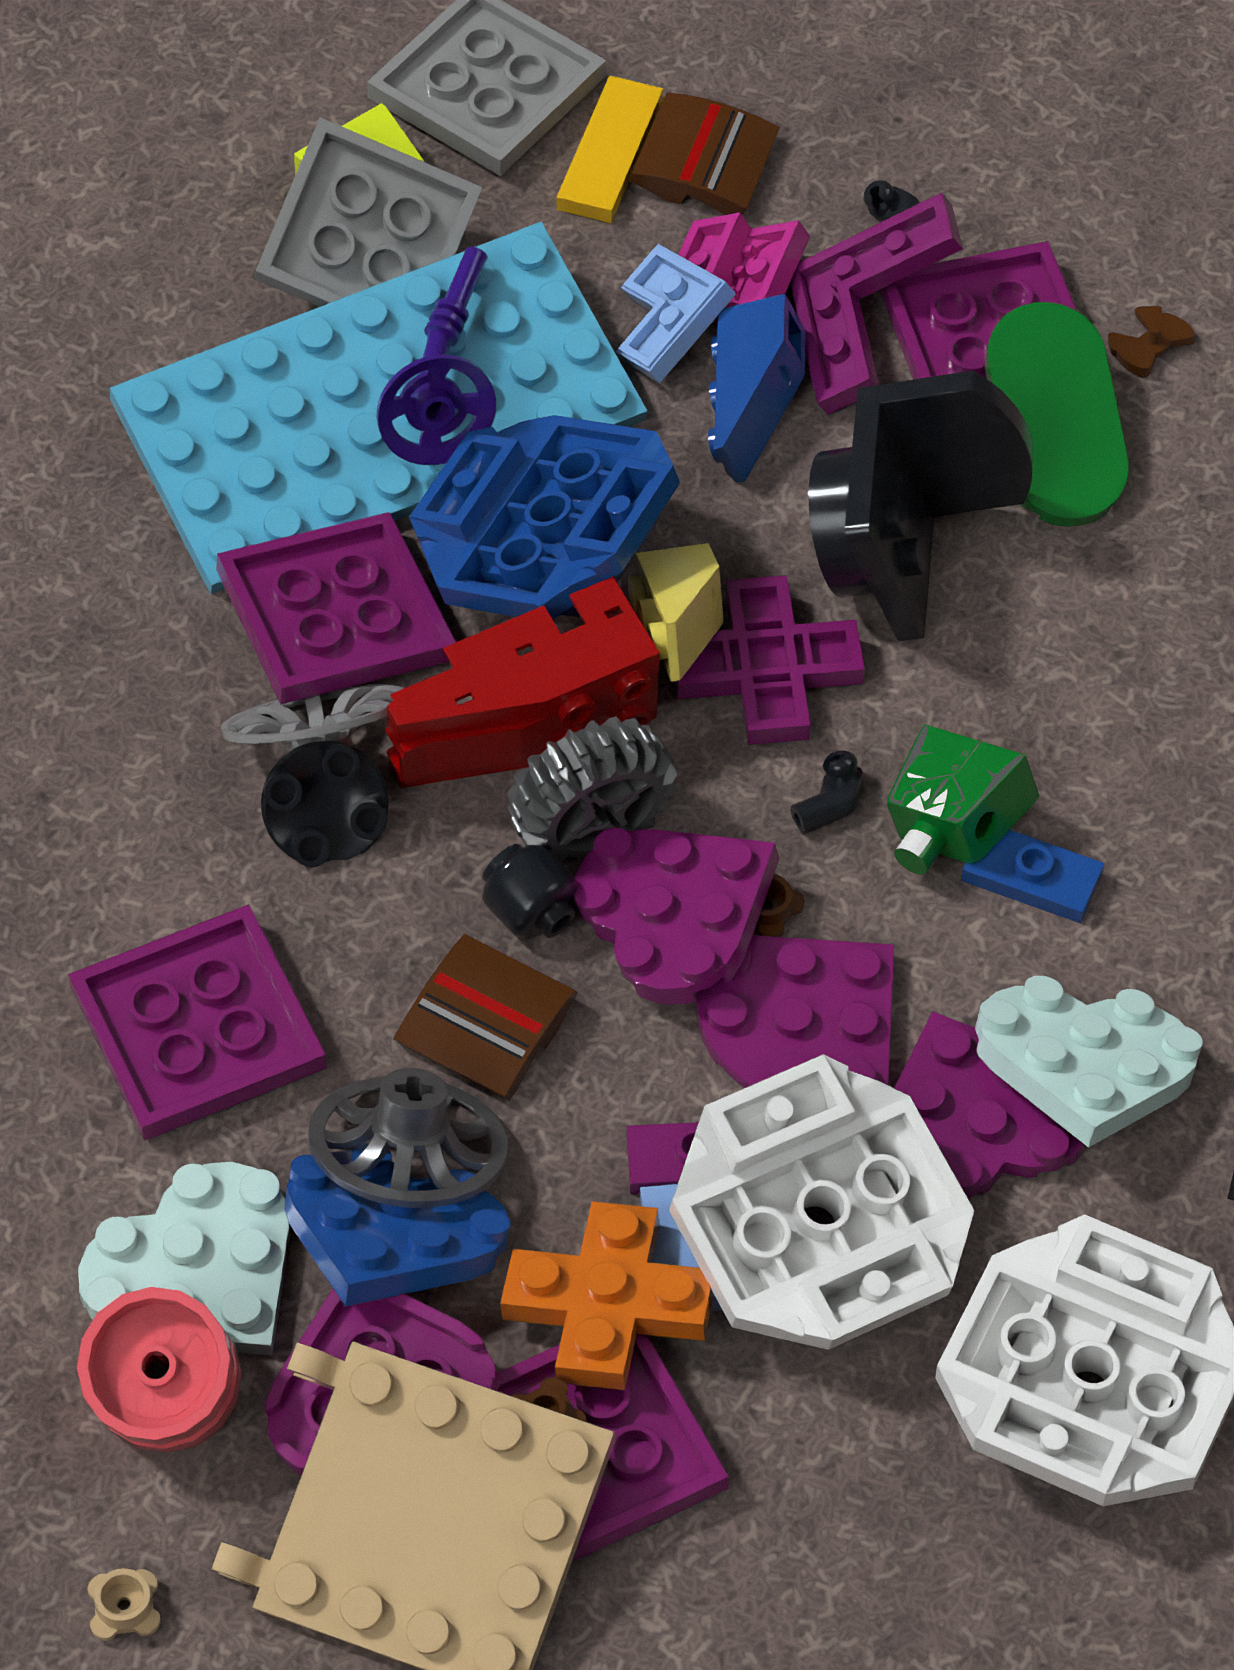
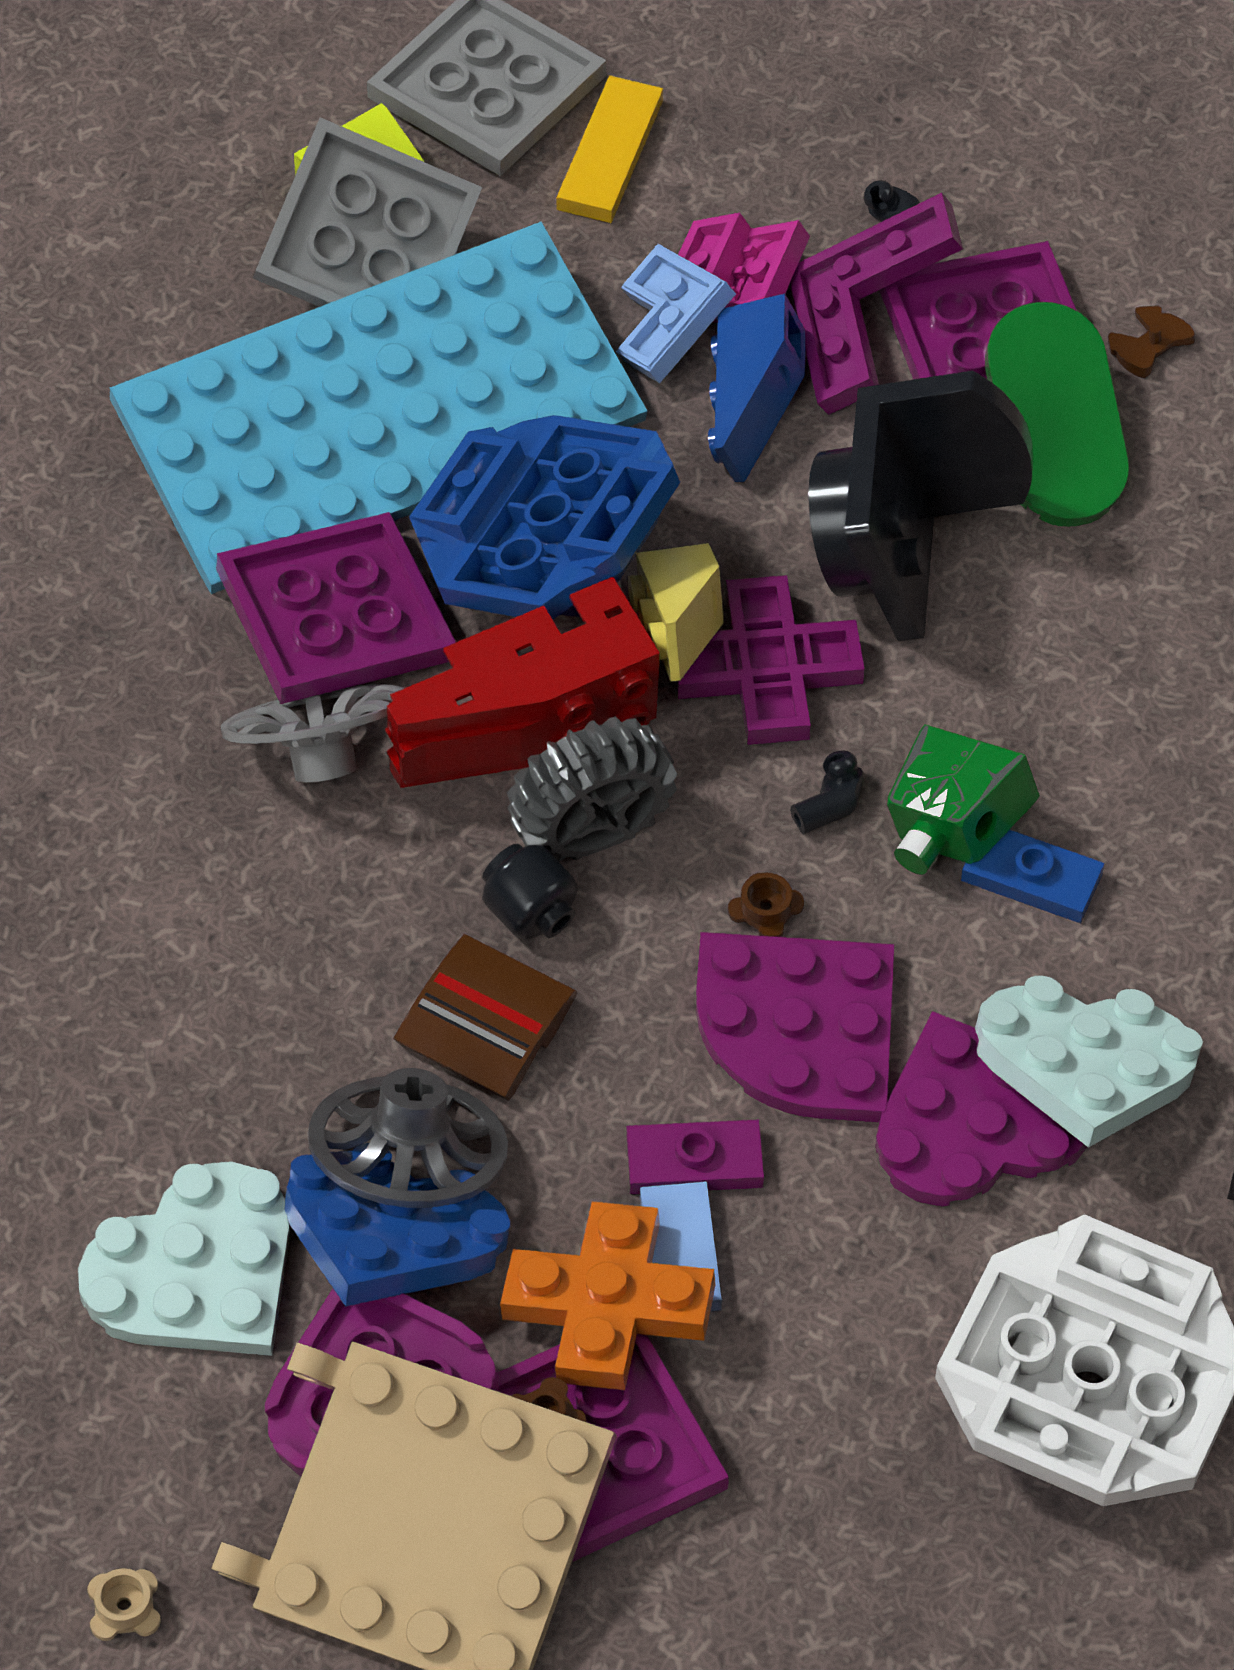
(179, 1333): coral wheel -> none
(197, 1022): magenta plate -> none
(324, 803): black dish -> none
(431, 396): dark purple dish -> none
(675, 905): magenta plate -> none
(704, 153): reddish brown slope -> none
(832, 1145): white piece -> none

